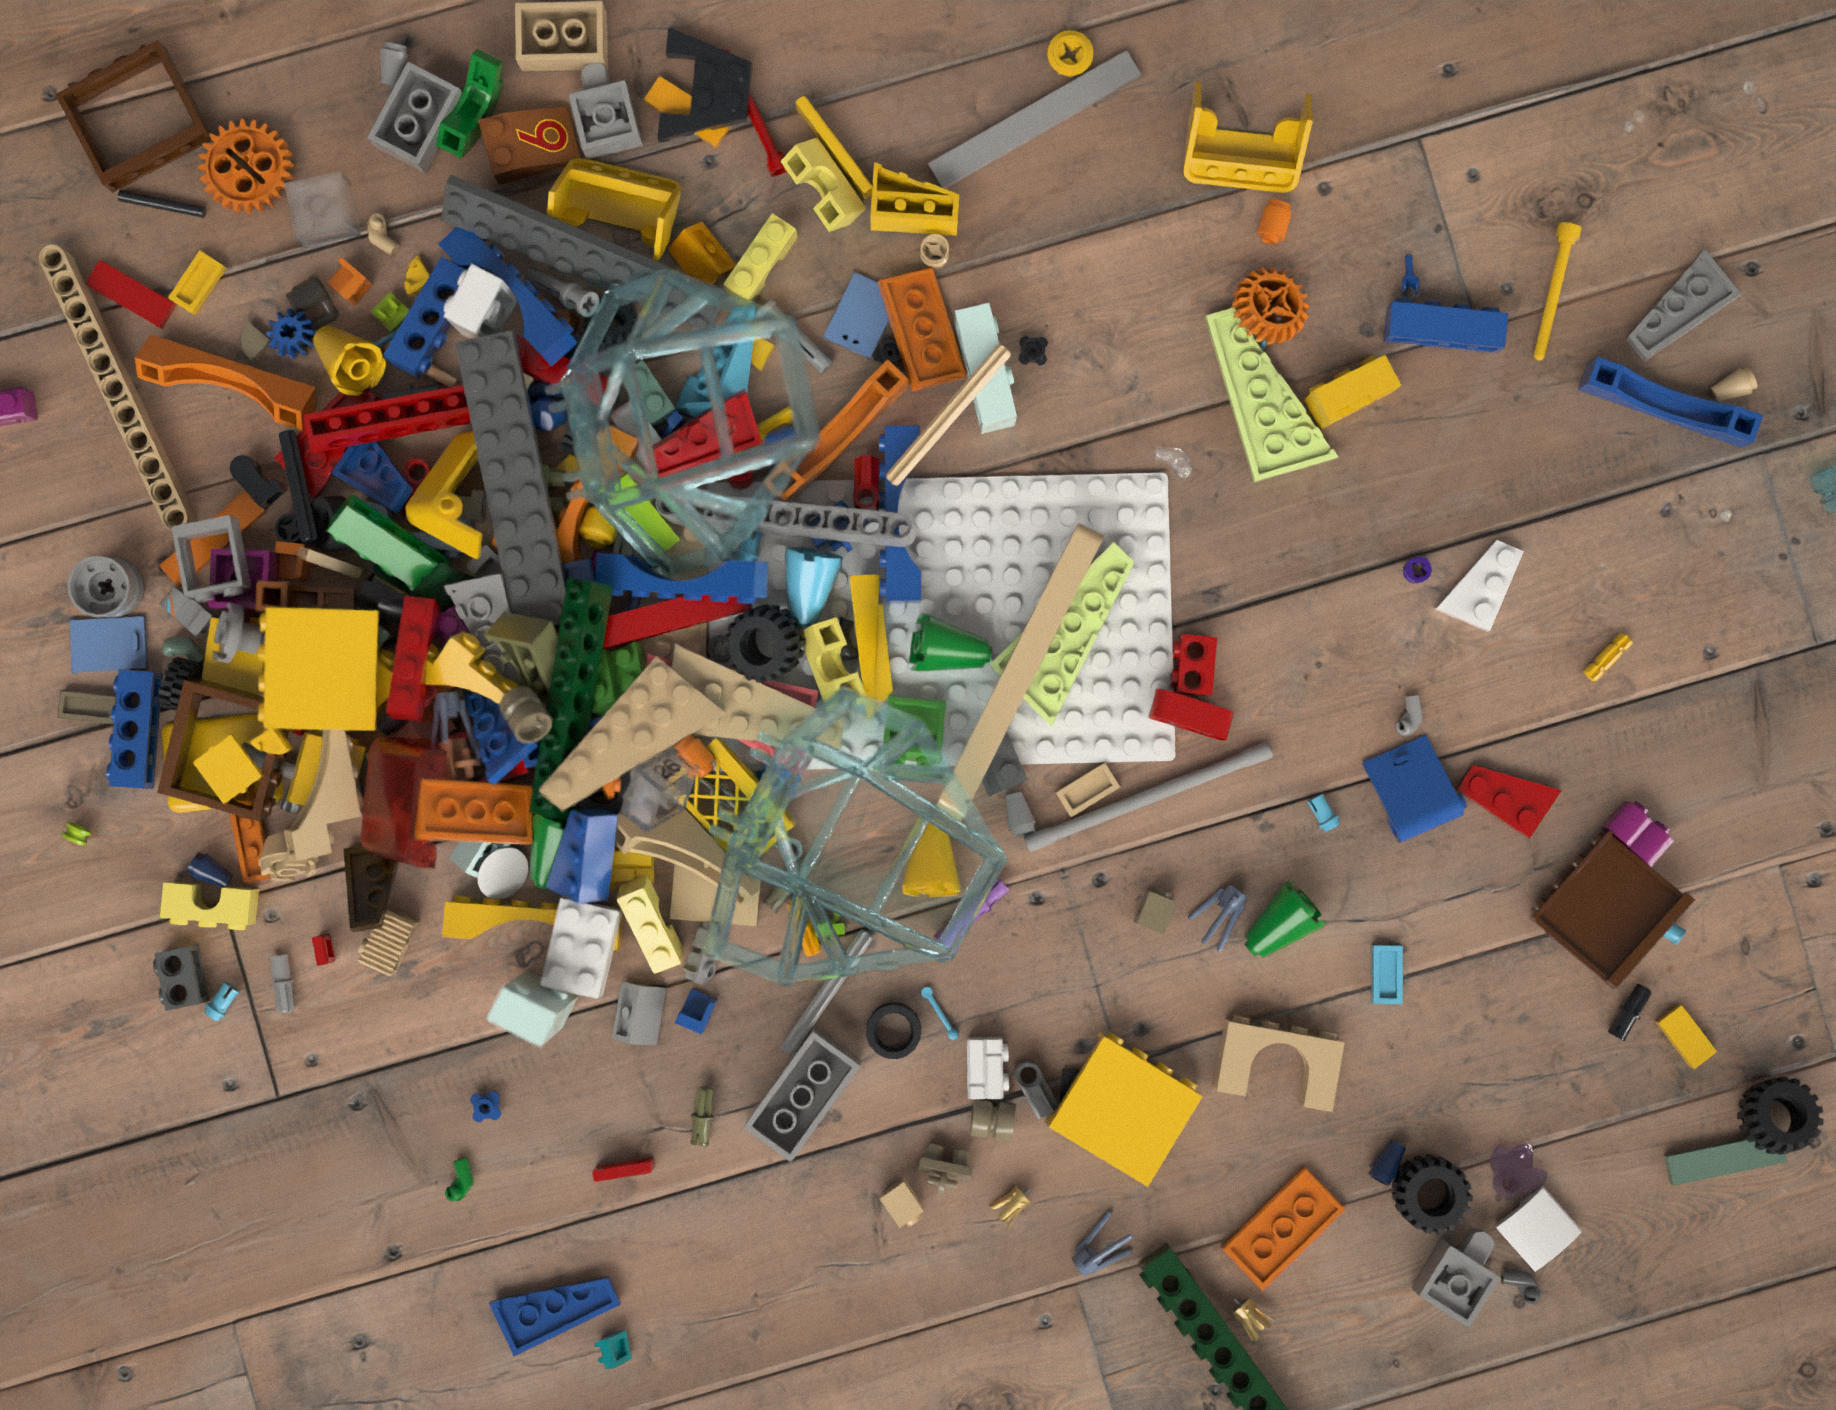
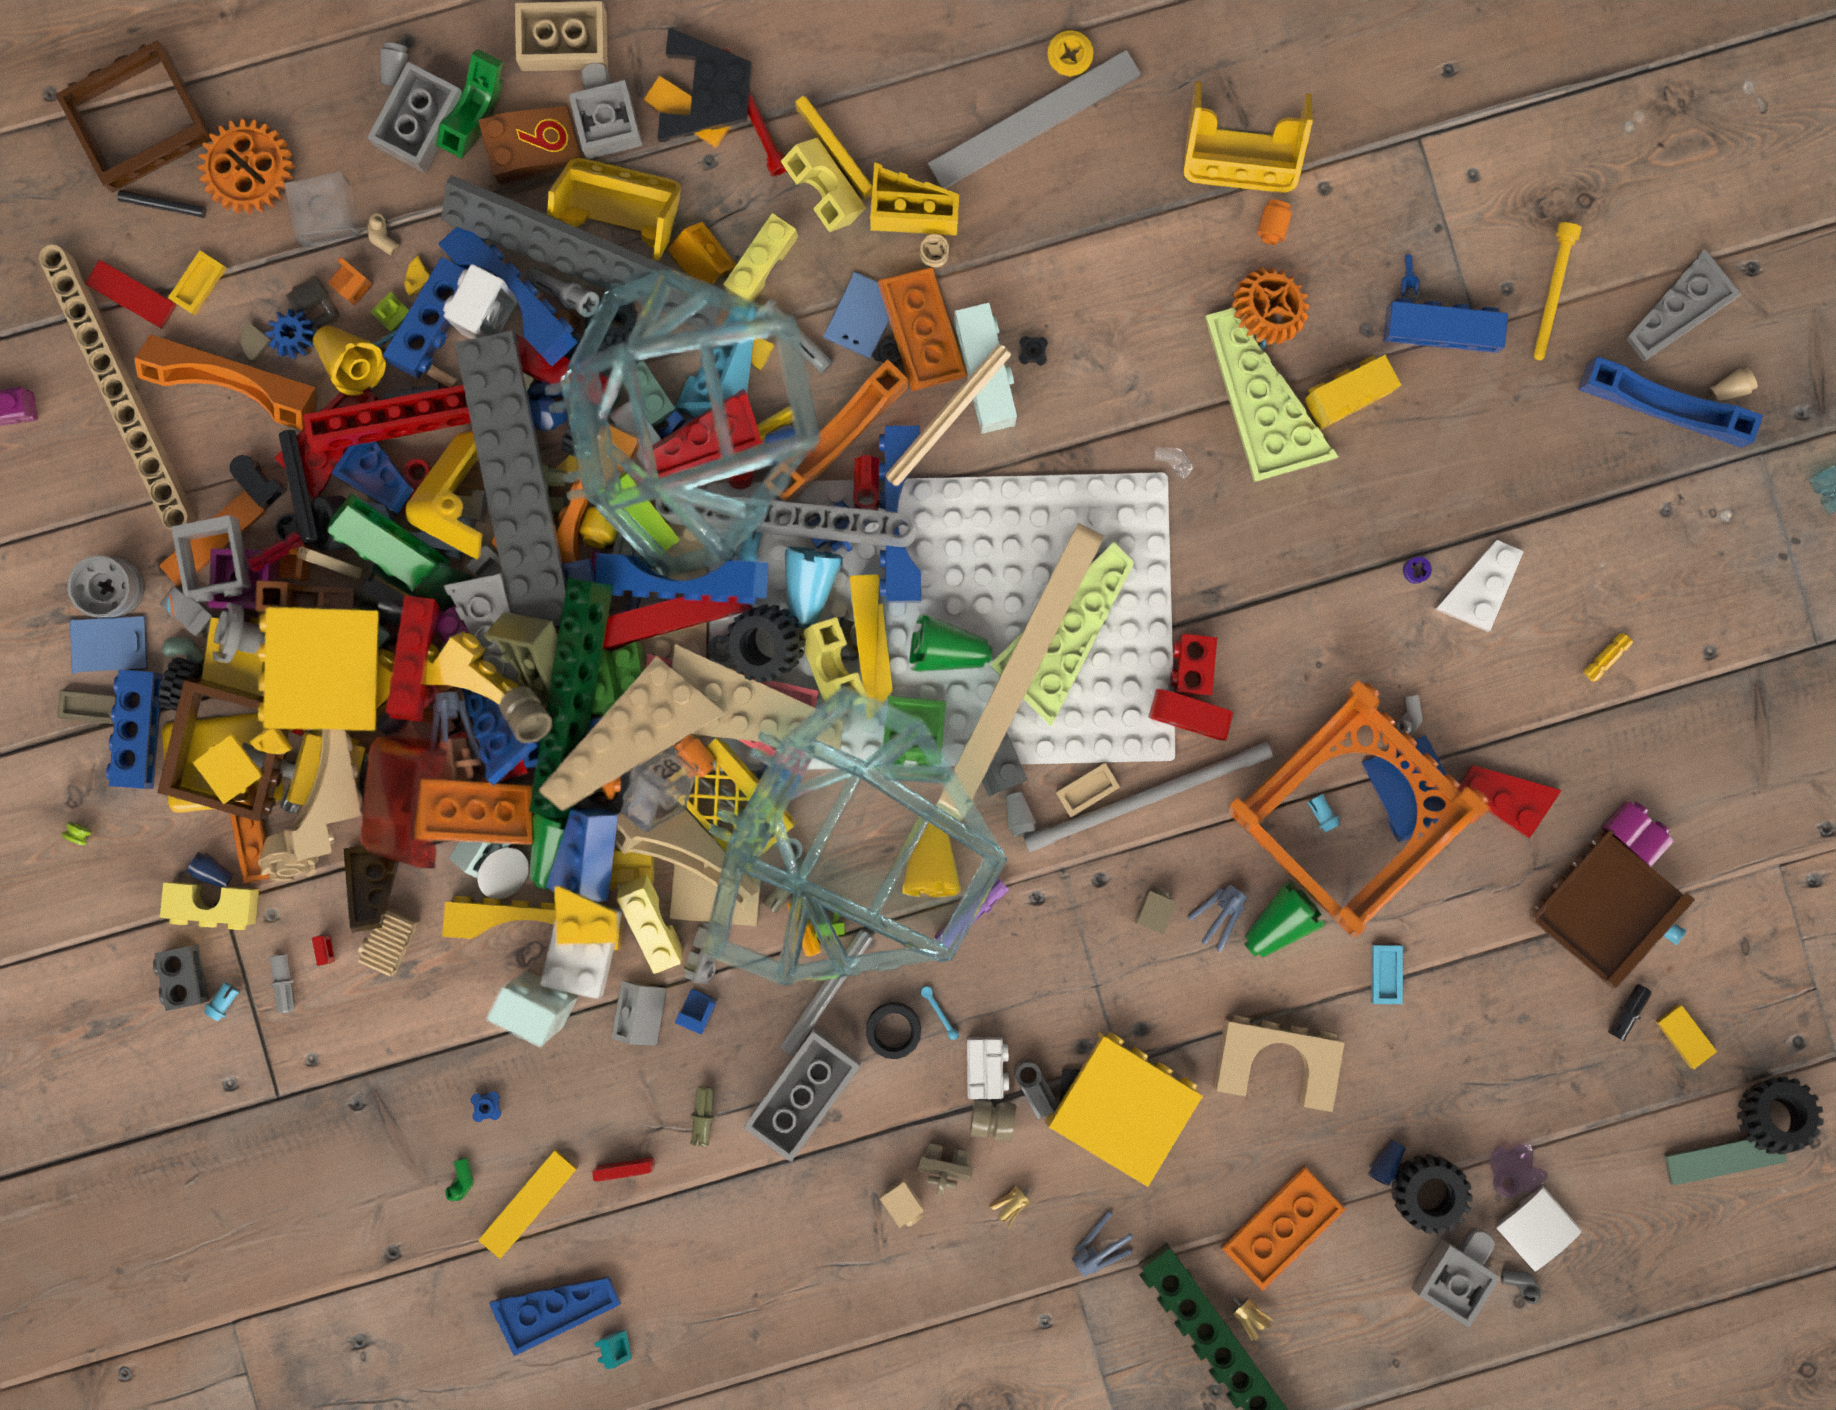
(275, 551): none -> dark red axle
(527, 1204): none -> yellow tile
(583, 920): none -> yellow wing
(1357, 712): none -> orange arch

